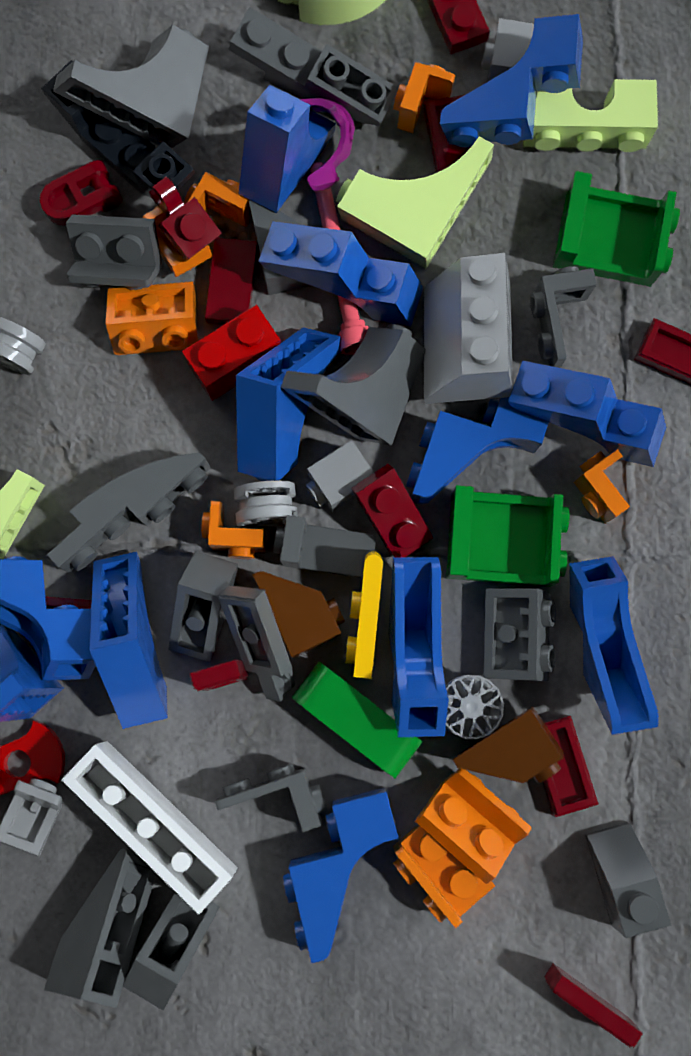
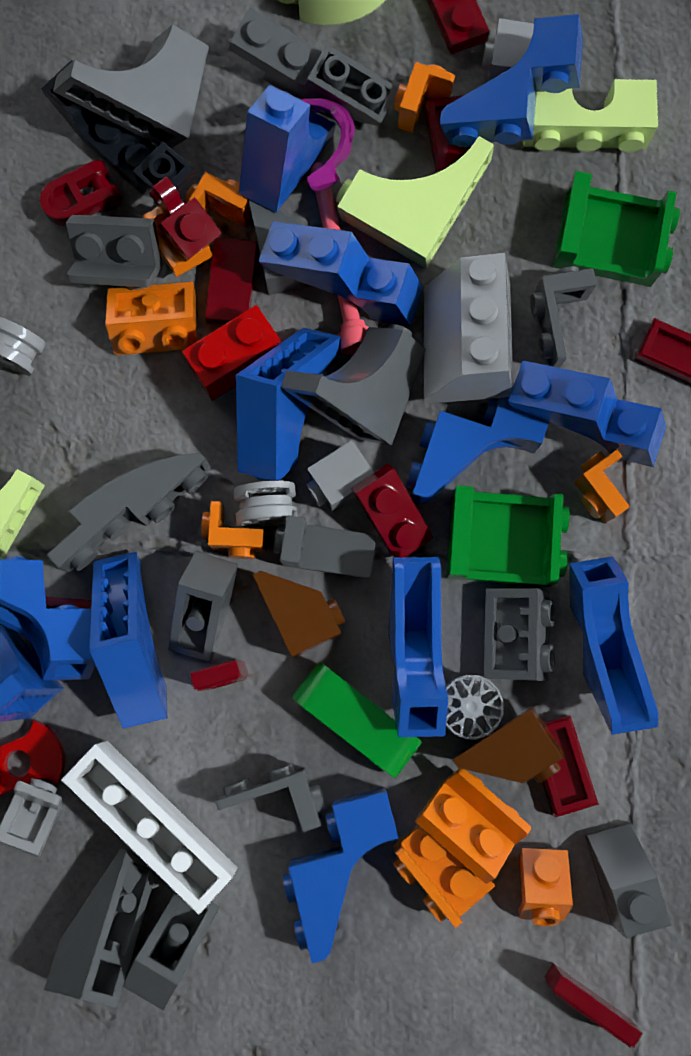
(258, 639): dark grey hinge -> none
(365, 609): yellow hinge -> none
(545, 886): none -> orange bracket

